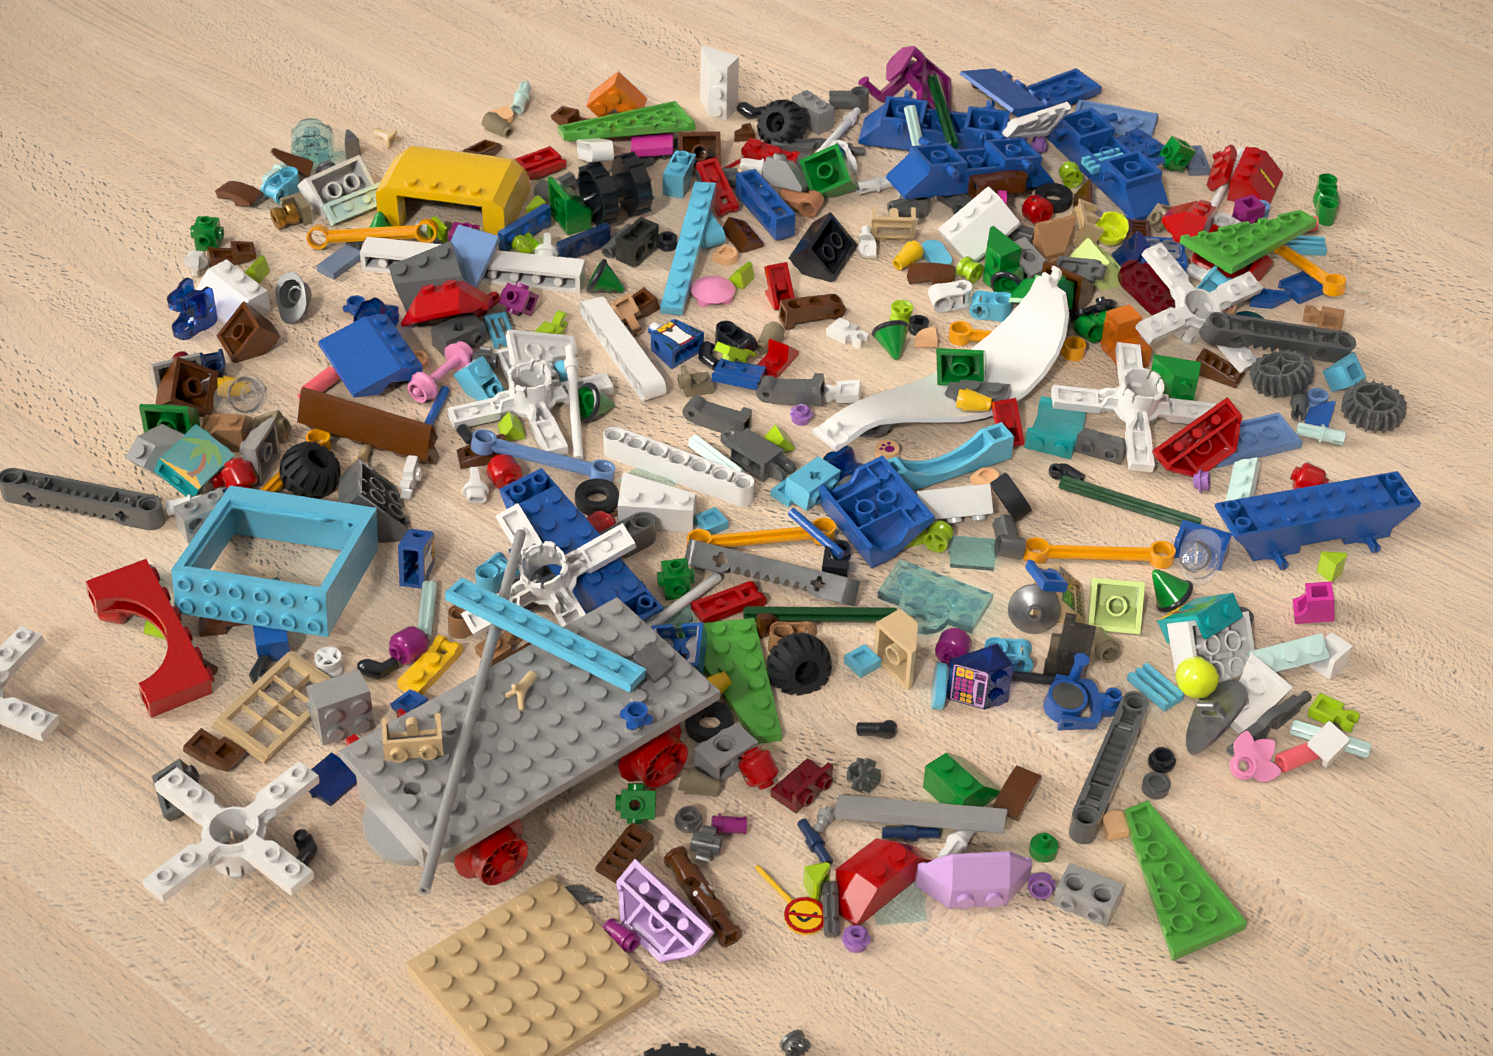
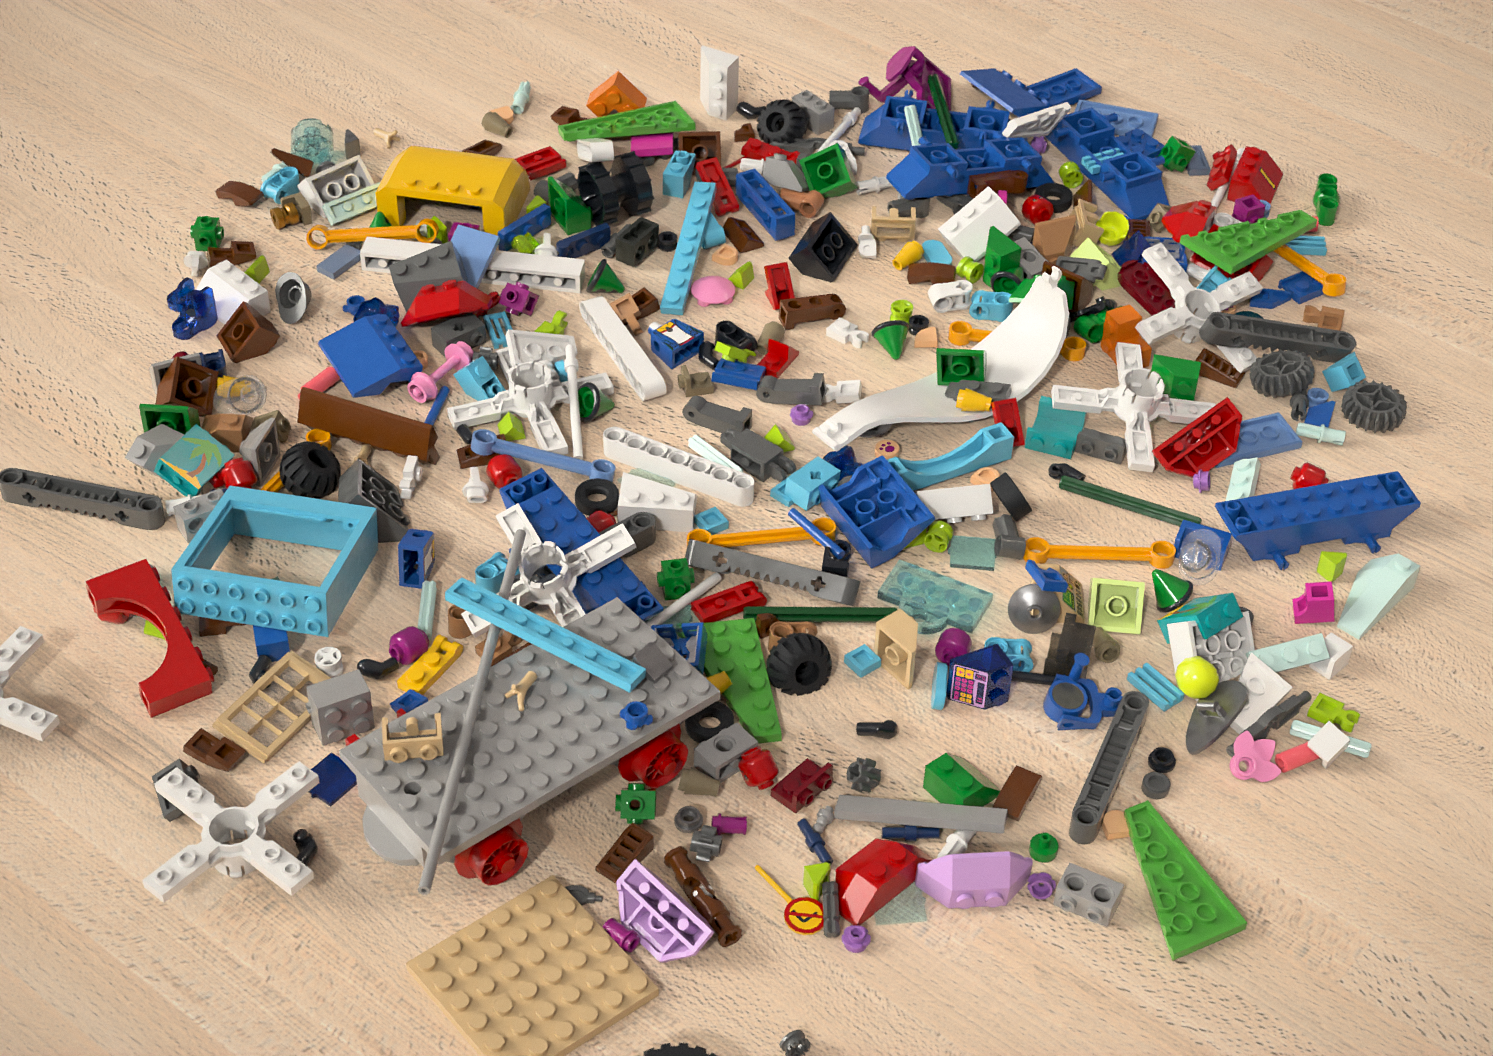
(1376, 592): none -> light aqua wedge

